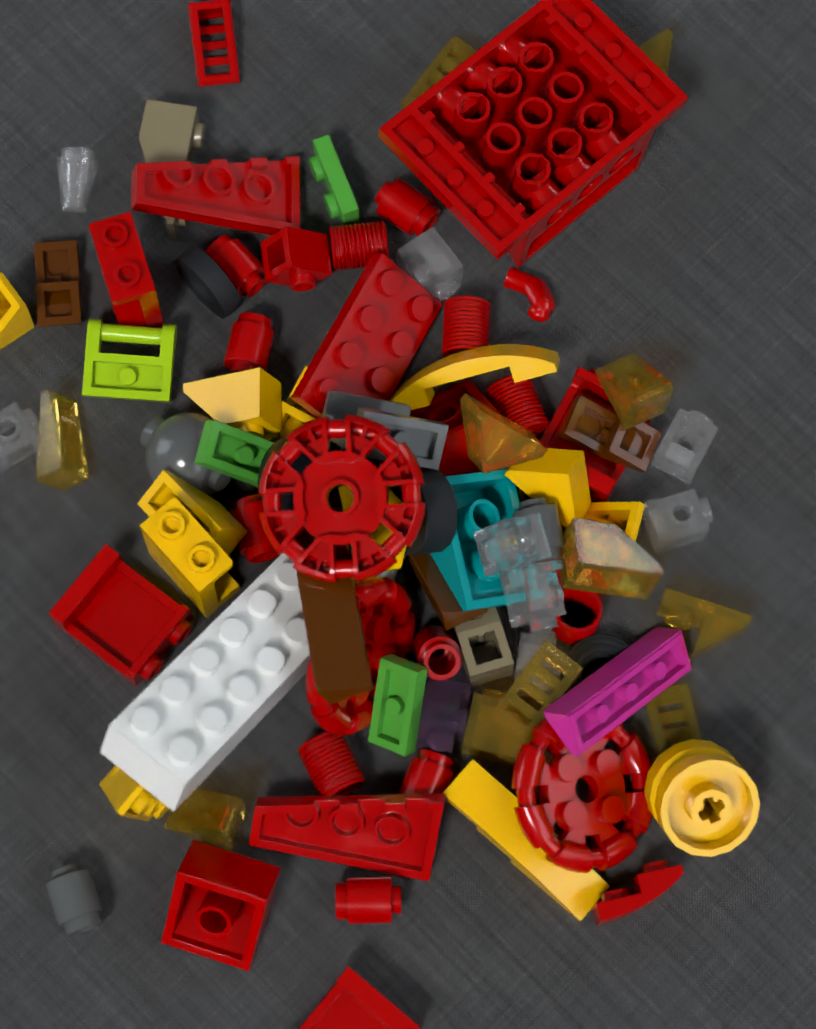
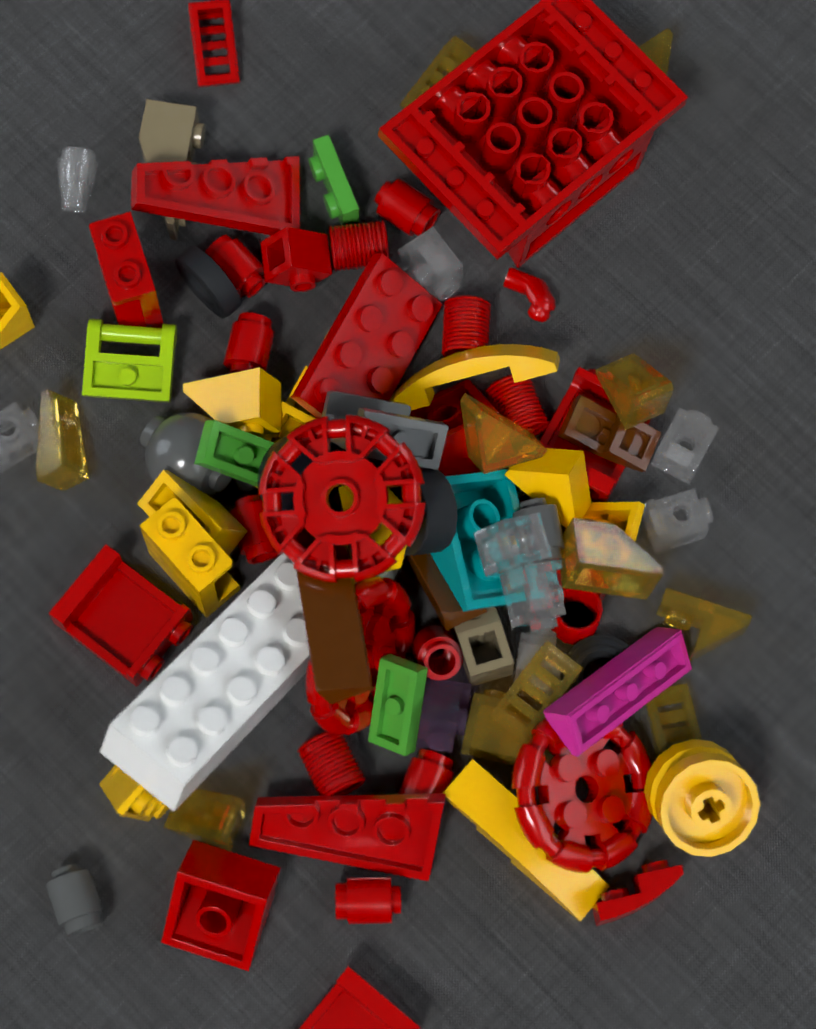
(58, 283): reddish brown slope -> none

